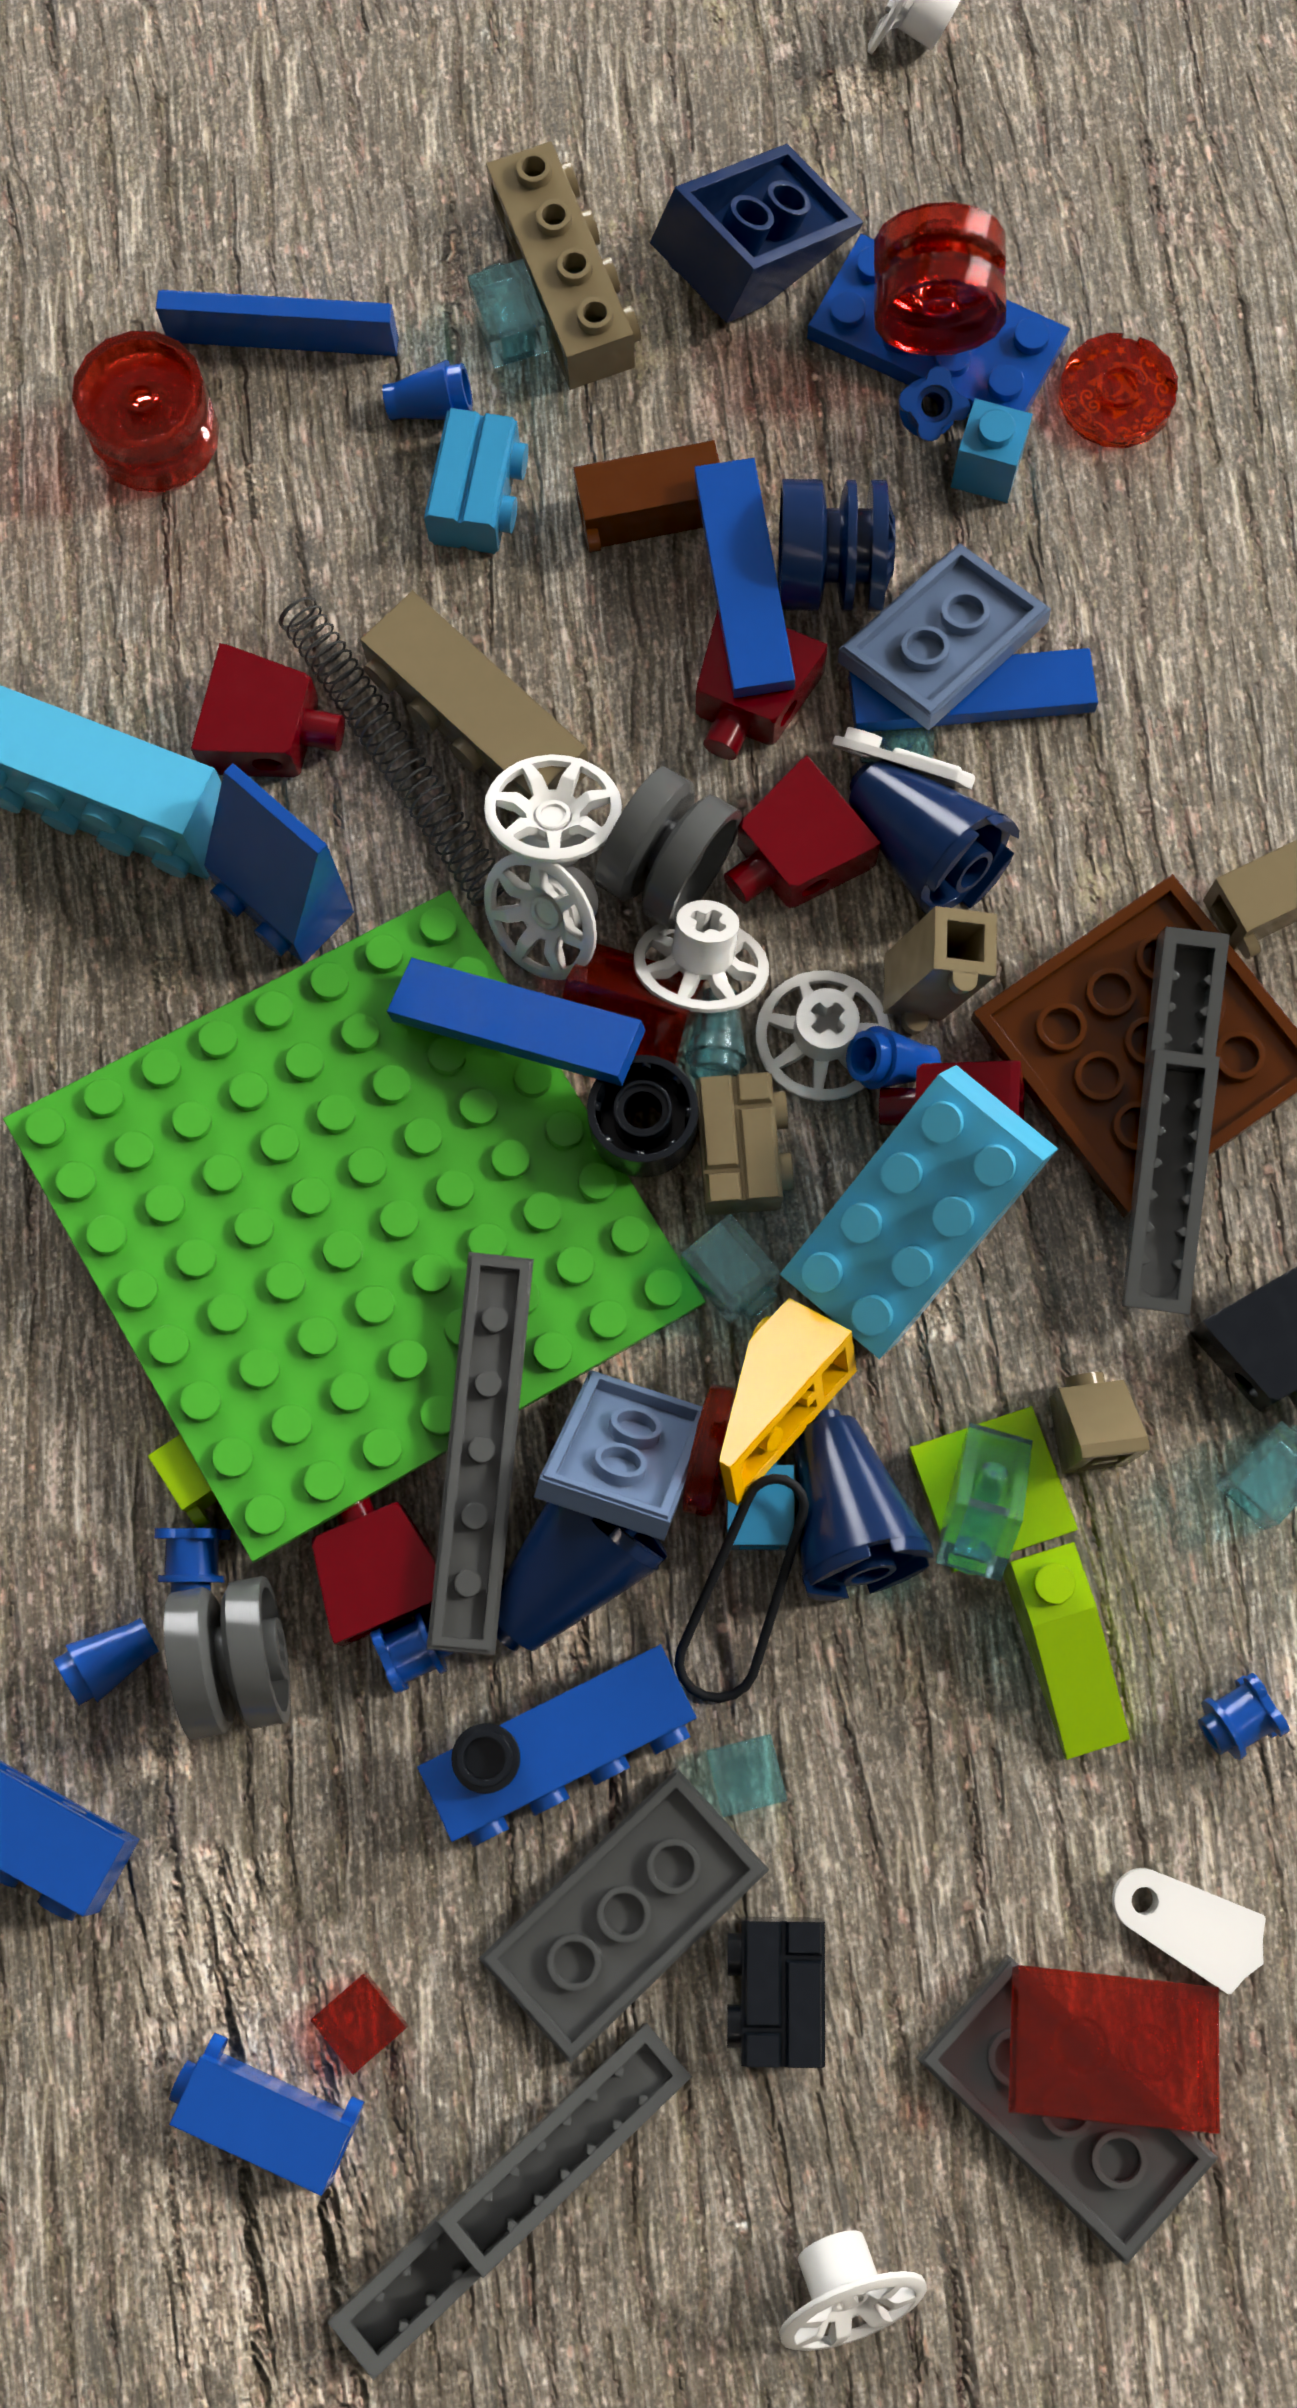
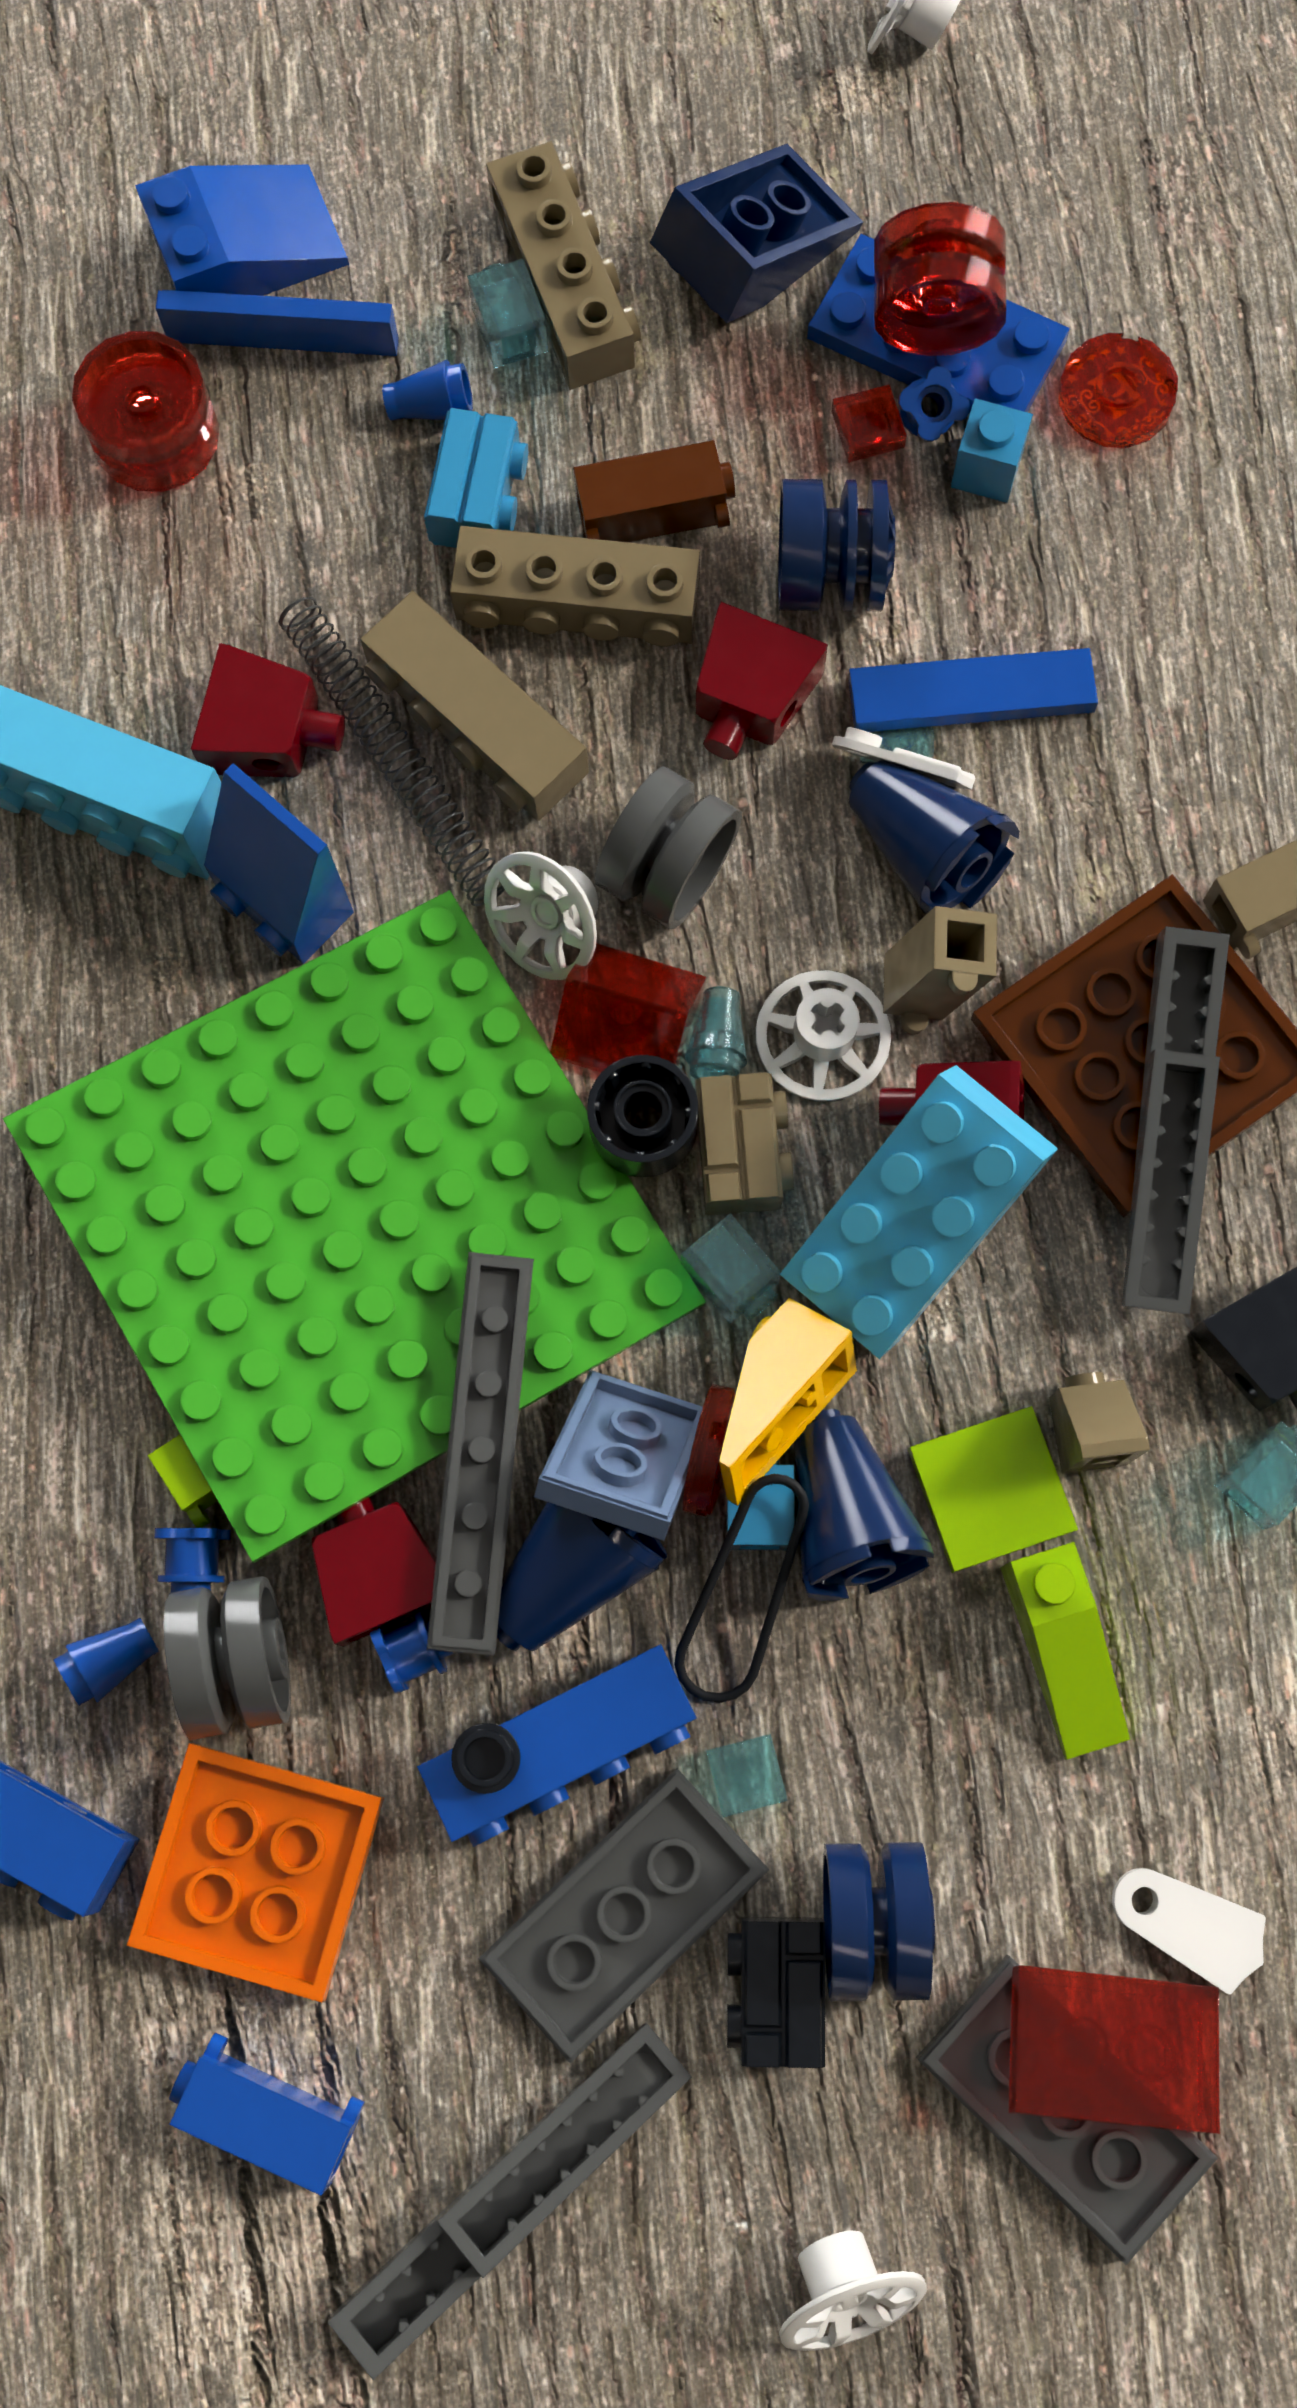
(241, 227): none -> blue slope
(256, 1872): none -> orange plate
(359, 2022): clear red tile -> none
(517, 1021): blue tile -> none
(552, 819): white wheel -> none
(575, 585): none -> dark tan brick
(702, 949): white wheel -> none
(744, 578): blue tile -> none
(801, 840): dark red torso -> none
(868, 423): none -> clear red plate
(879, 1920): none -> dark blue wheel
(886, 1058): blue cone -> none
(944, 636): sand blue tile -> none
(985, 1502): clear light blue slope -> none
(1241, 1718): blue brick -> none

